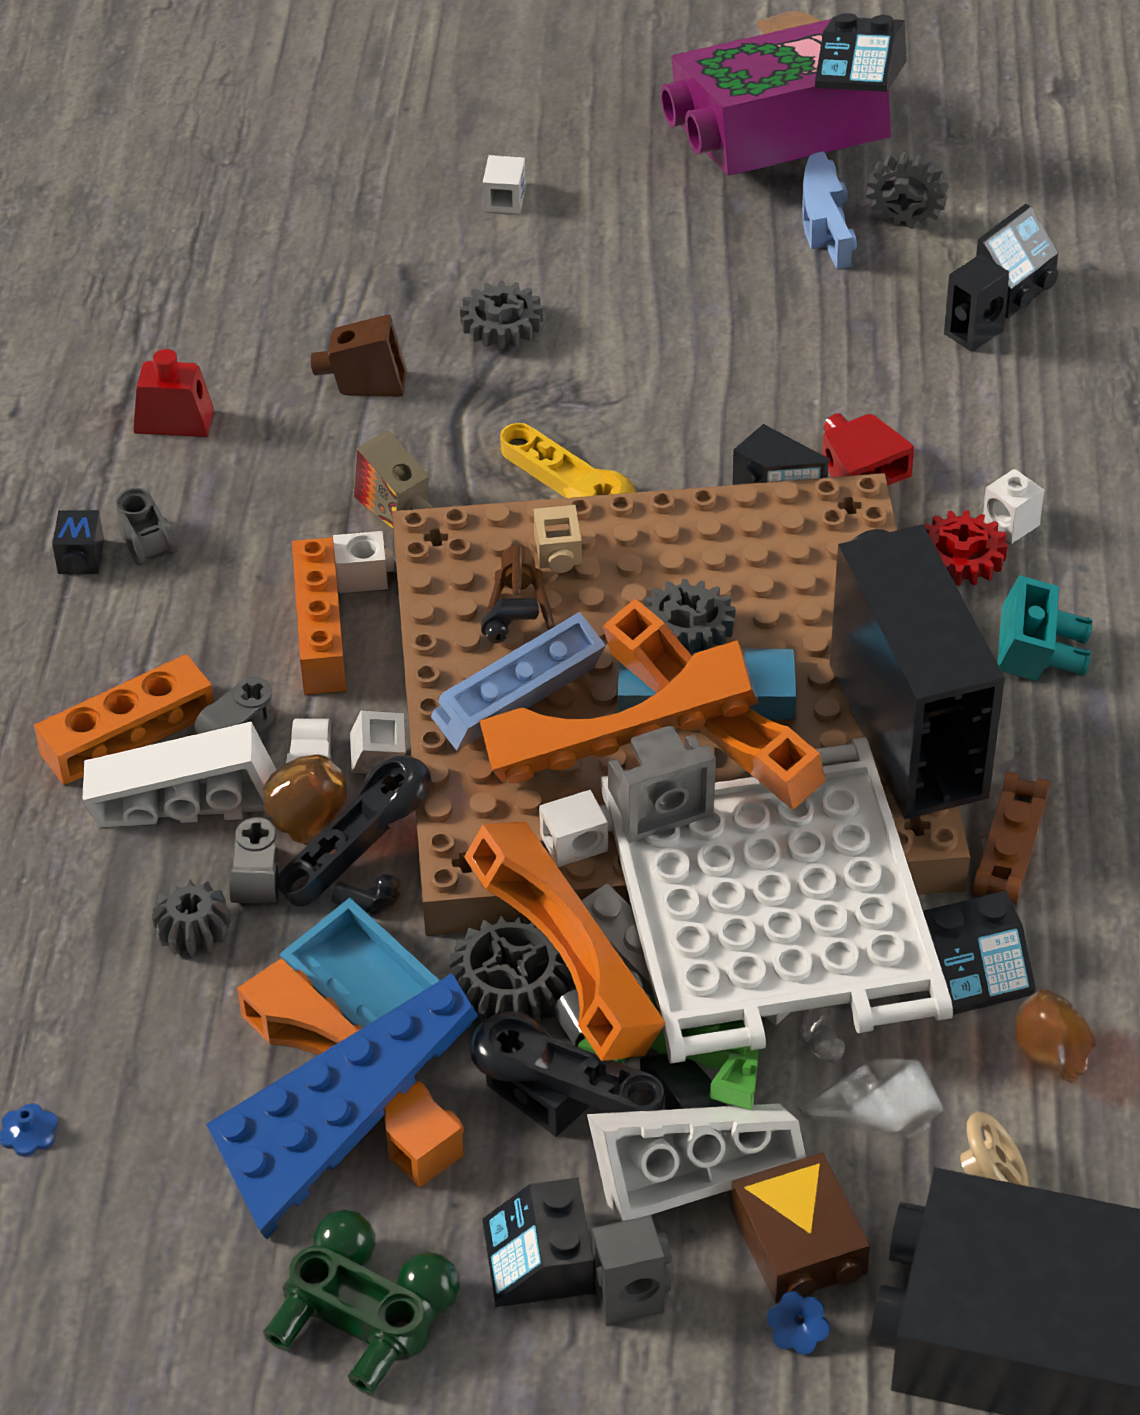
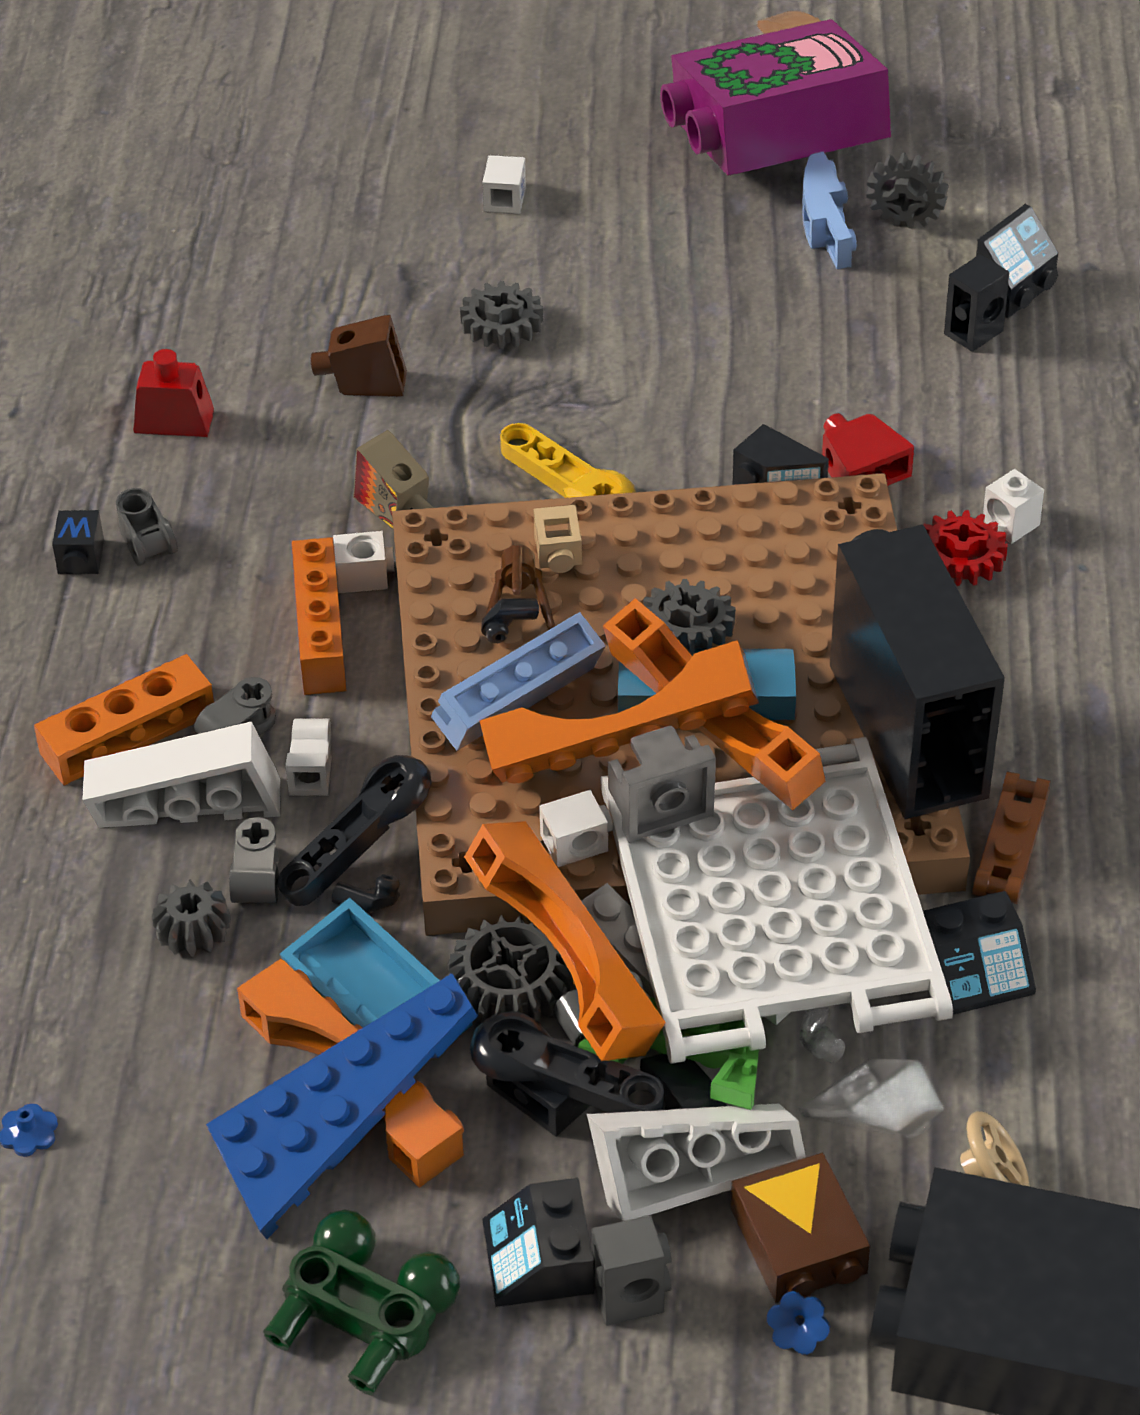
(305, 796): clear orange hair -> none
(376, 738): white brick -> none
(861, 53): black slope -> none
(1030, 630): teal brick -> none
(1054, 1035): clear orange hair -> none

